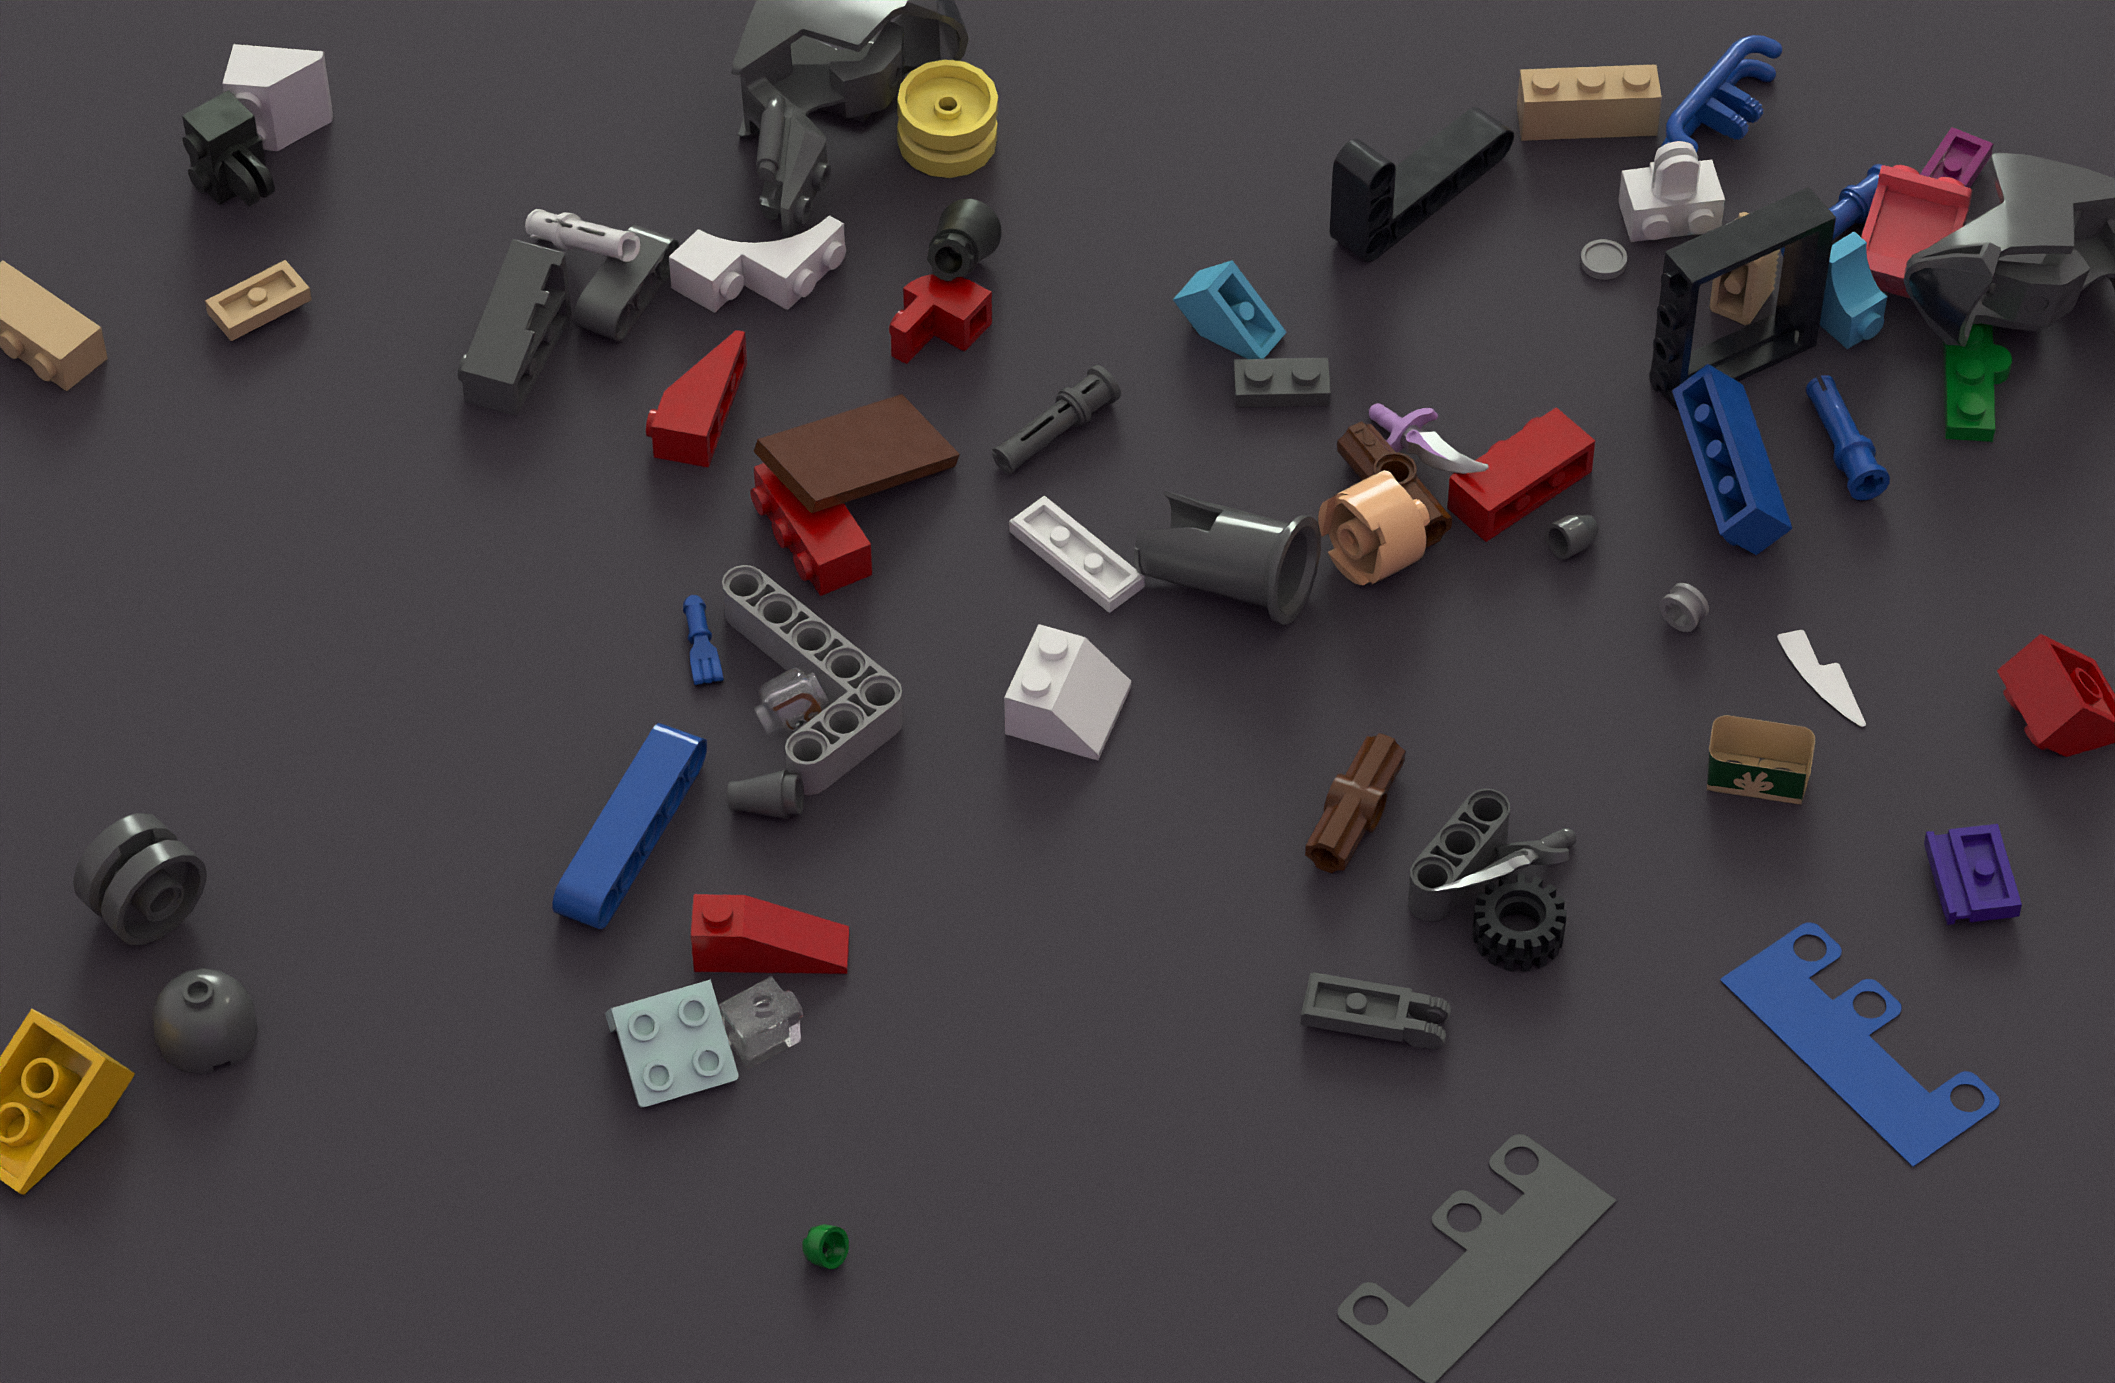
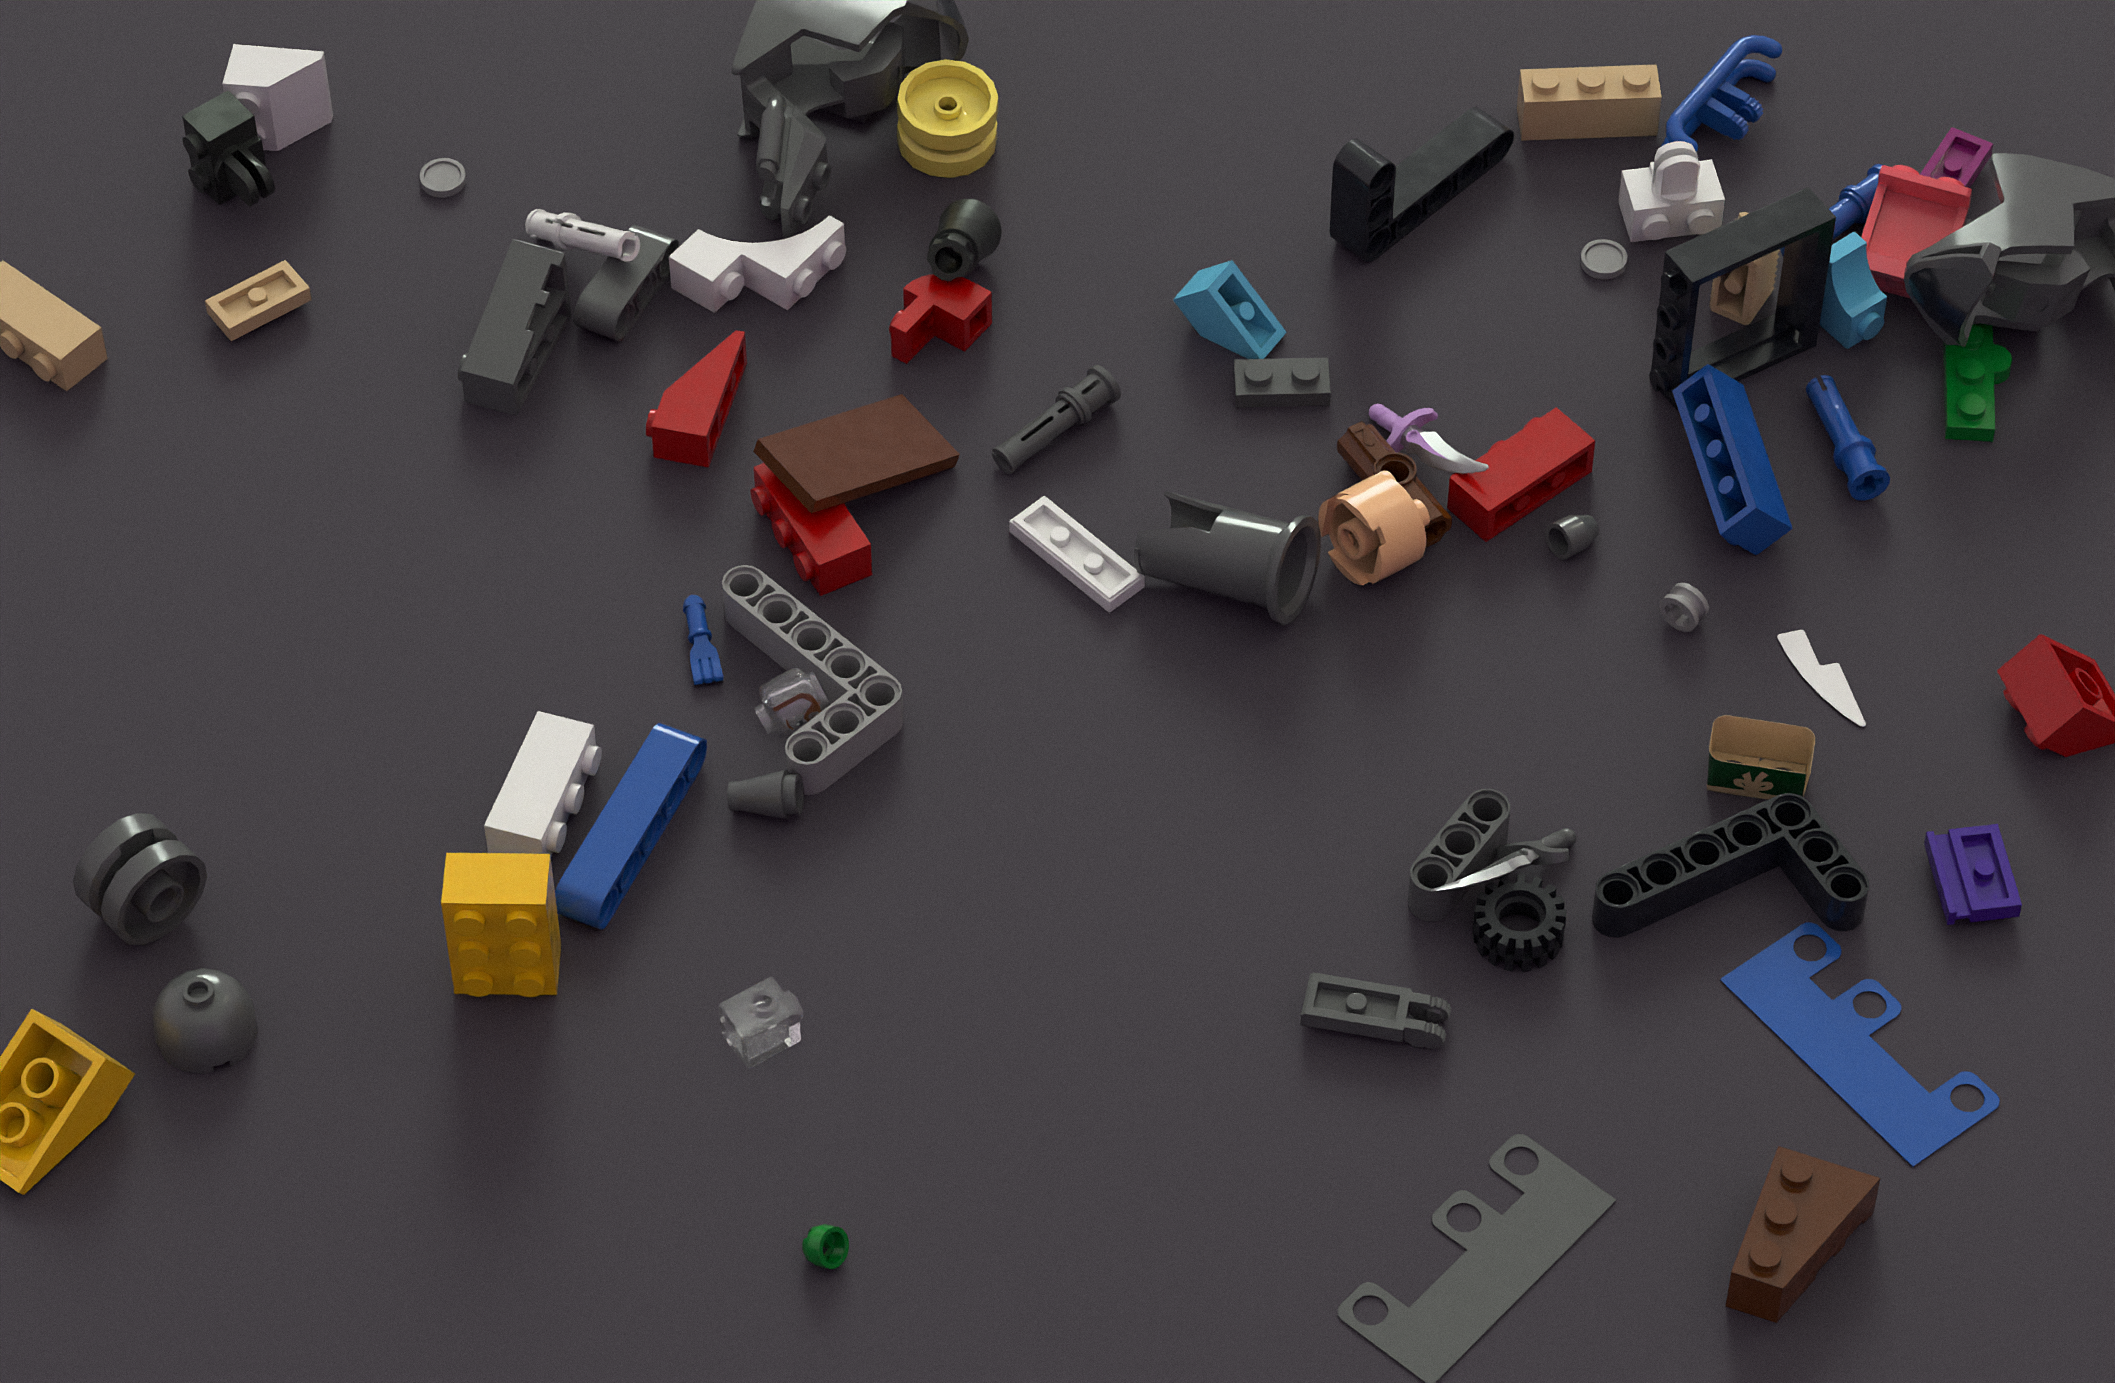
(442, 177): none -> light grey piece
(501, 923): none -> yellow brick
(543, 787): none -> white brick
(674, 1043): light aqua bracket -> none
(764, 937): red slope -> none
(1065, 694): white slope -> none
(1355, 803): reddish brown piece -> none
(1768, 835): none -> black beam
(1795, 1229): none -> reddish brown wedge

